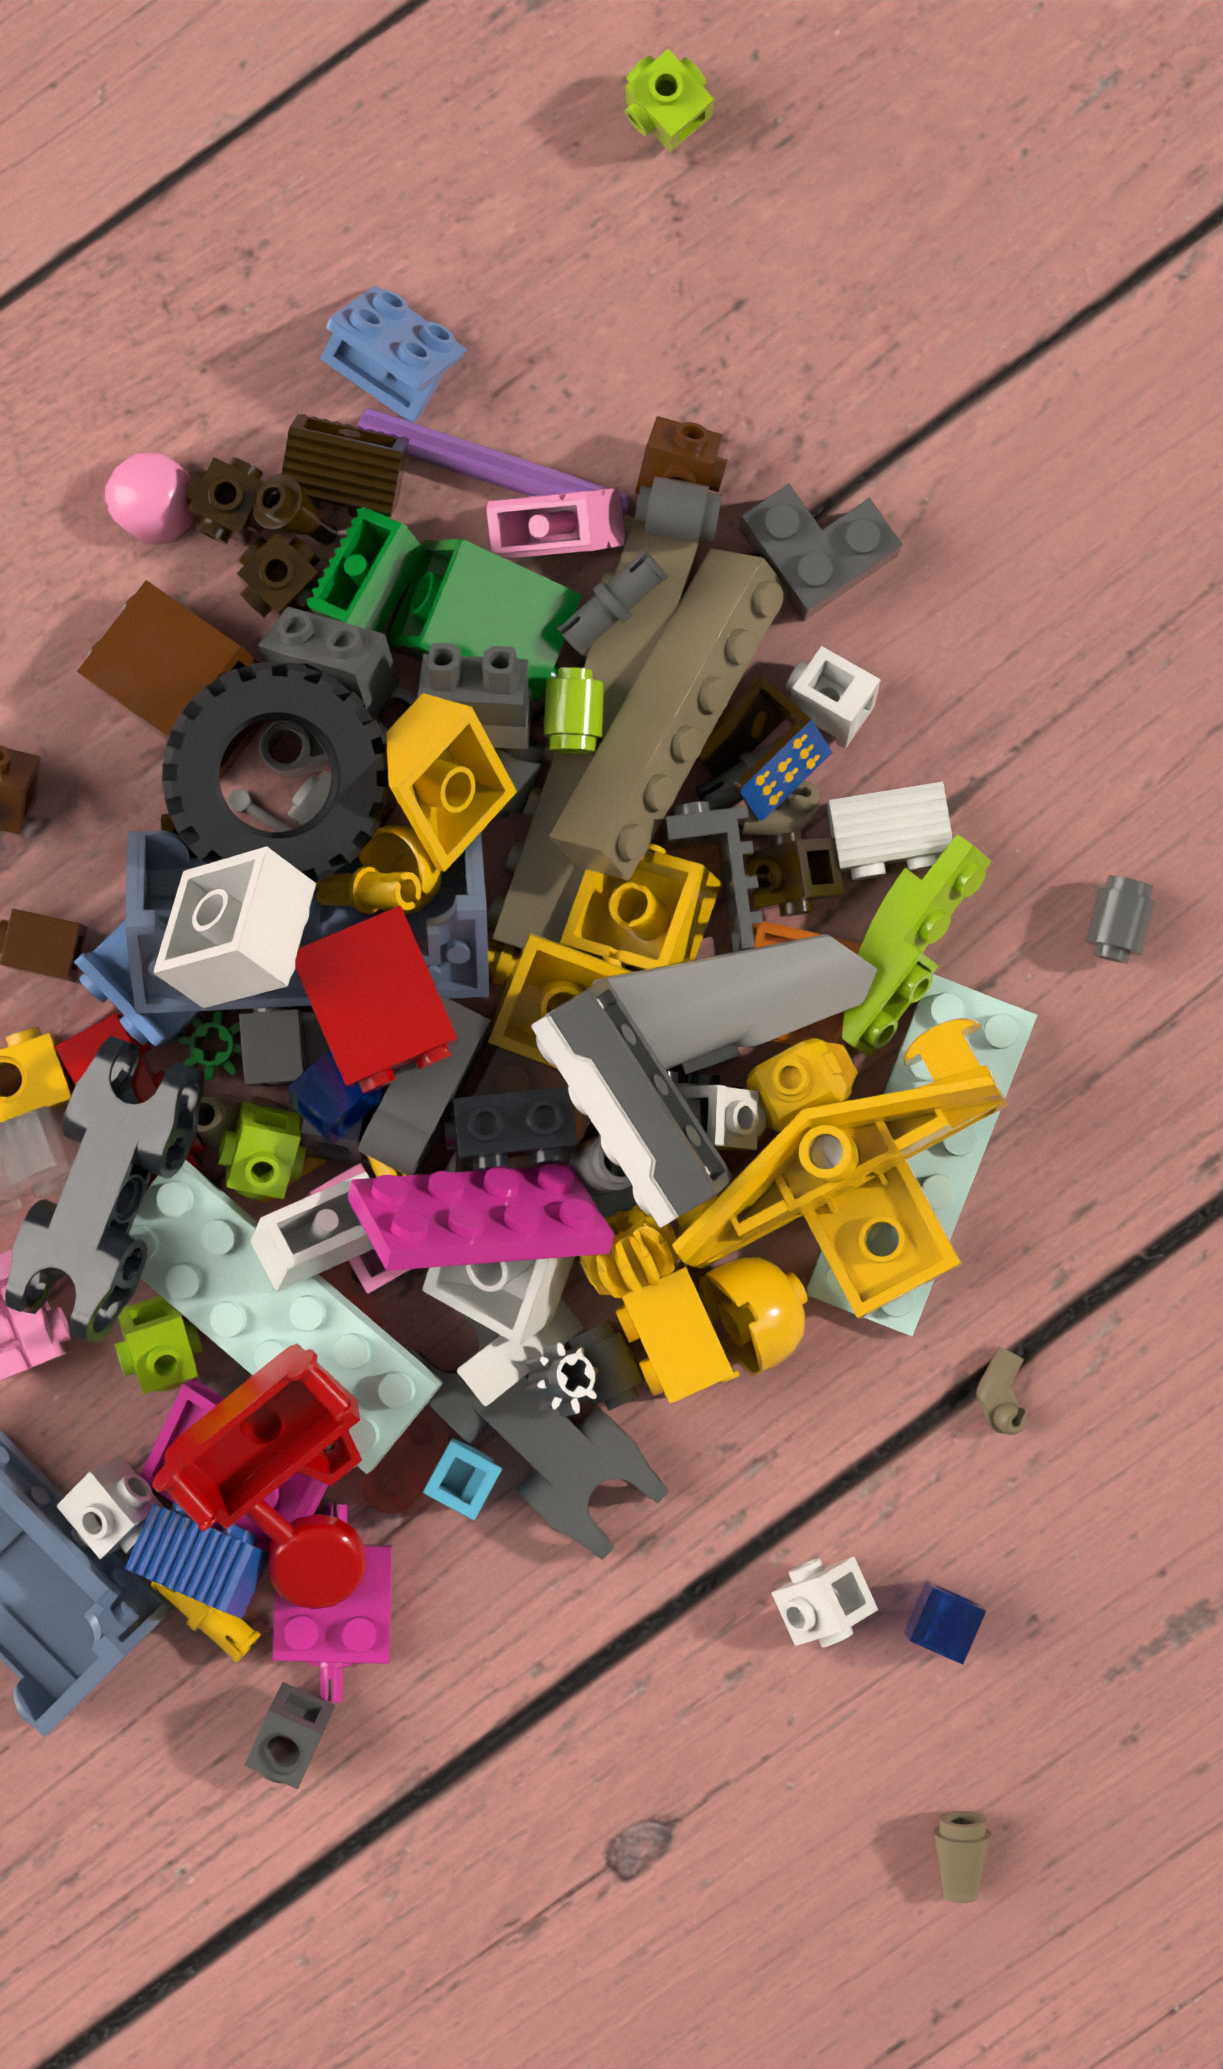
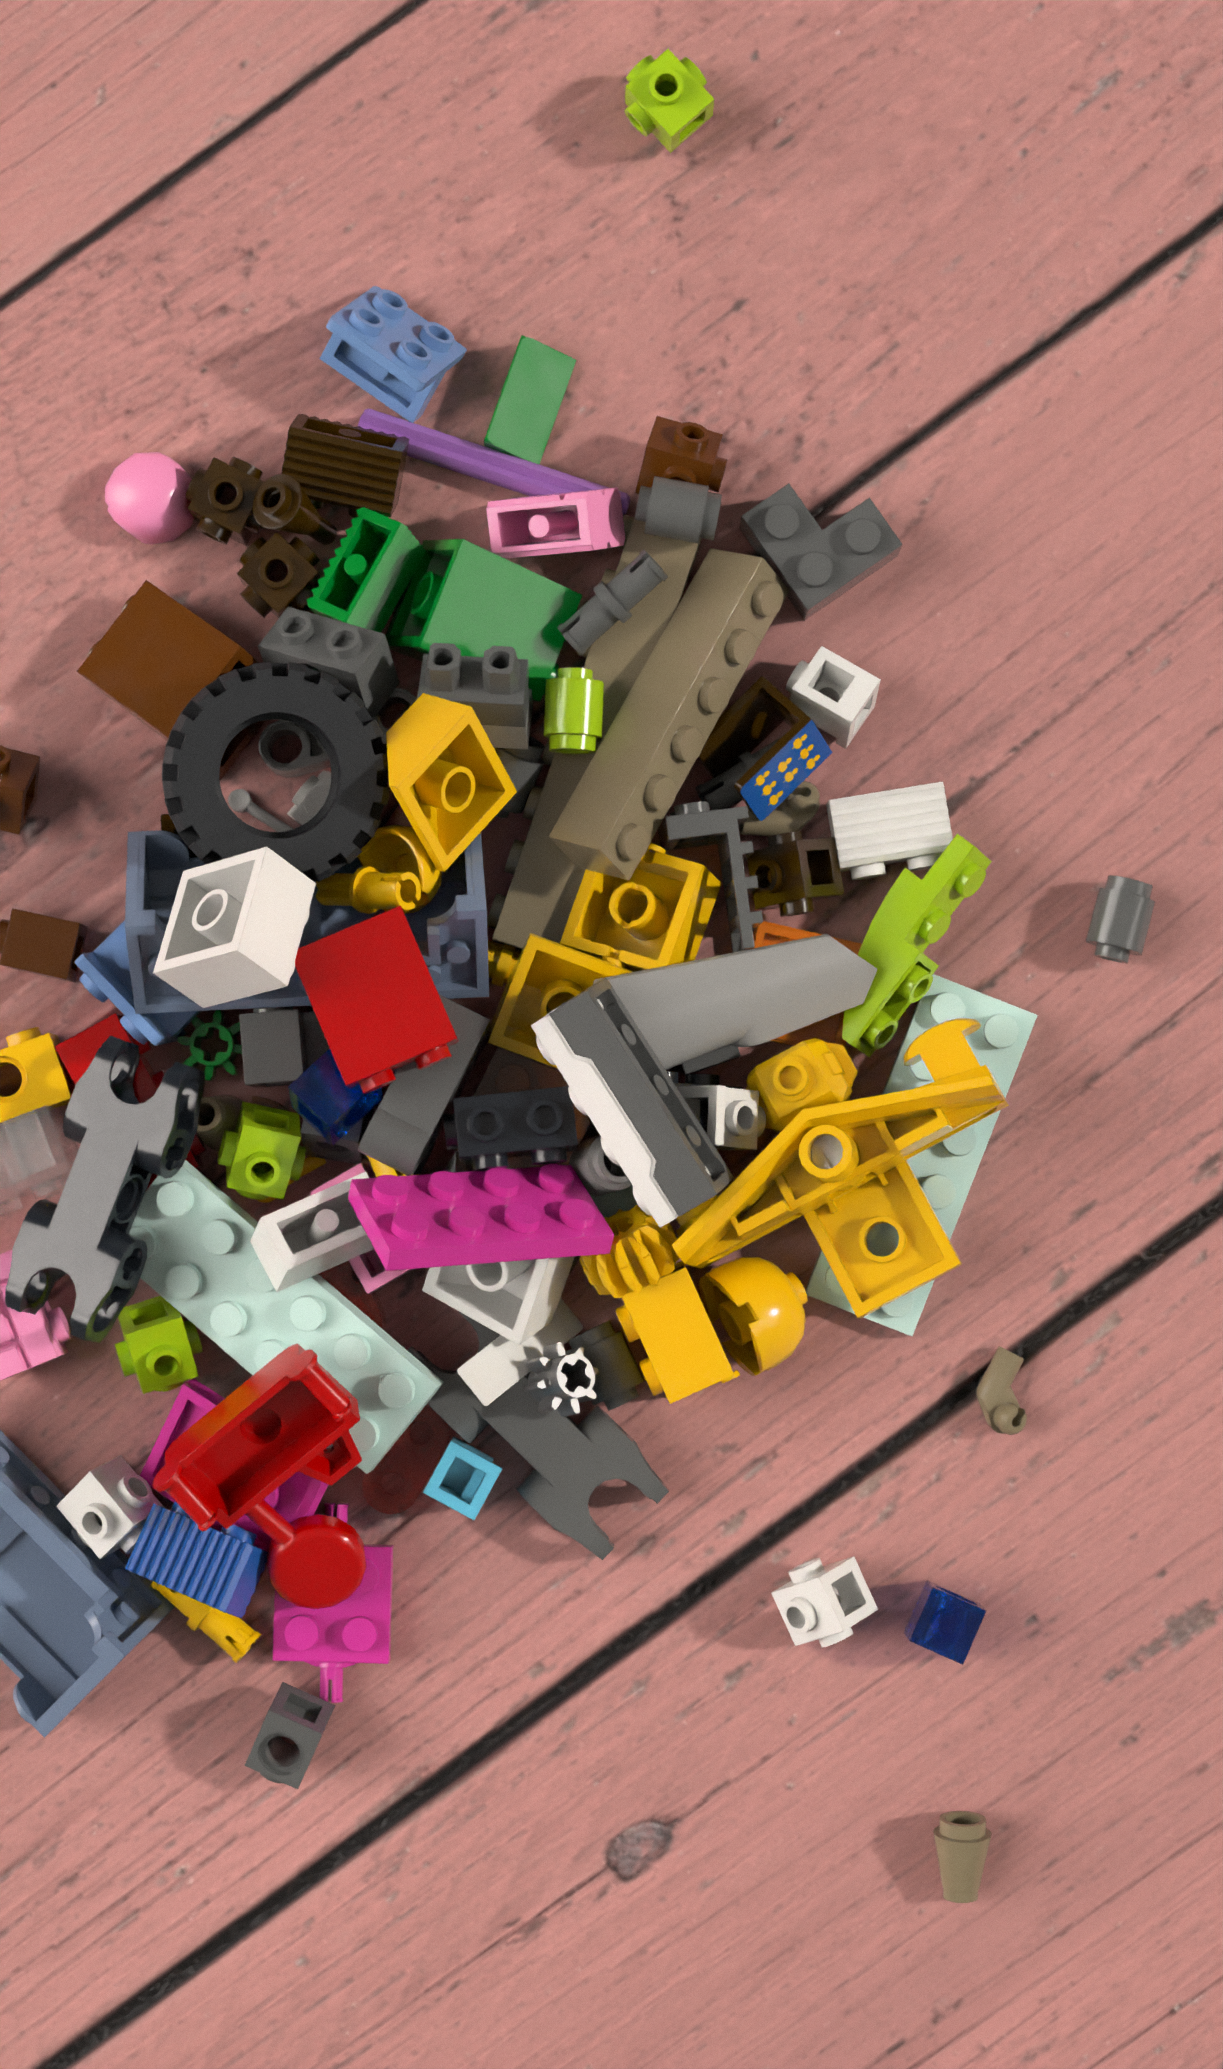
(529, 400): none -> slope

